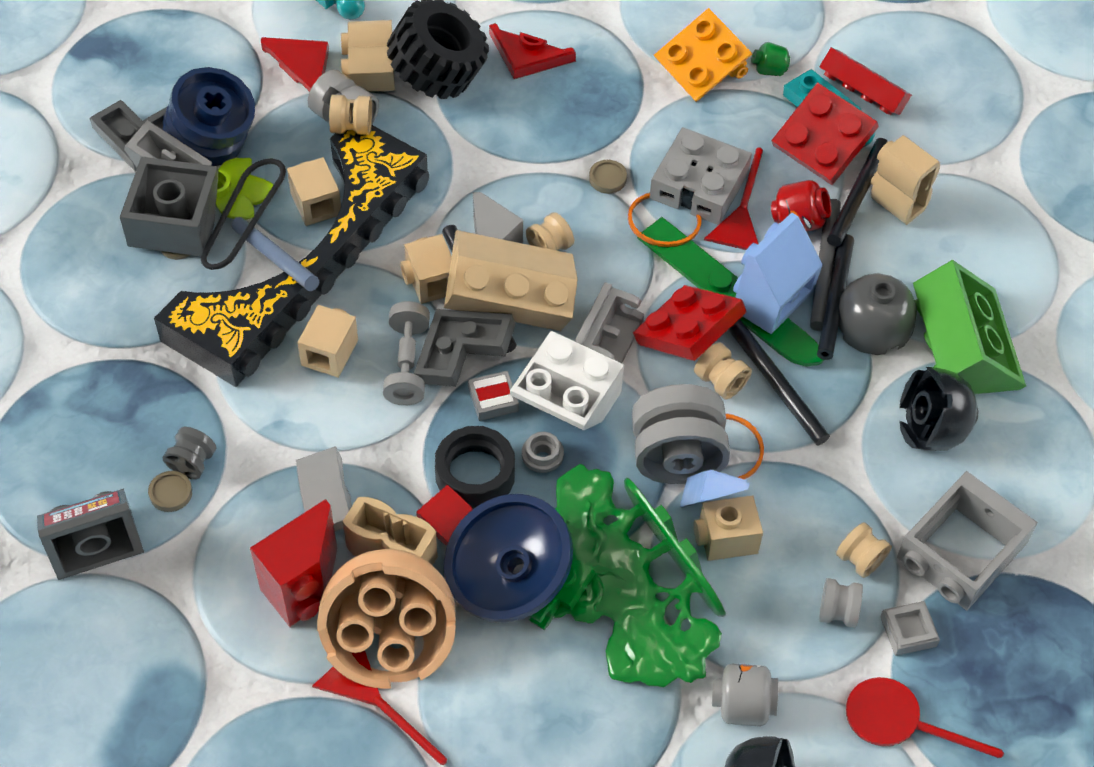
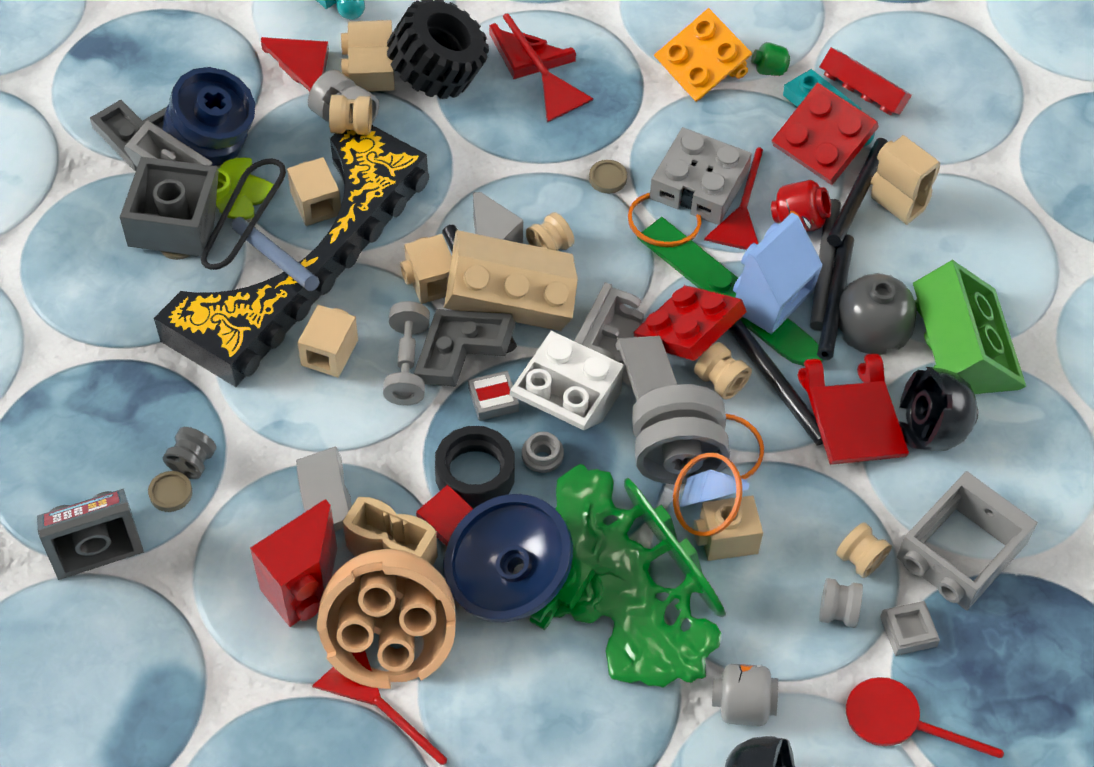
(558, 95): none -> red piece
(645, 363): none -> light grey hinge
(727, 522): none -> orange piece
(857, 418): none -> red flag

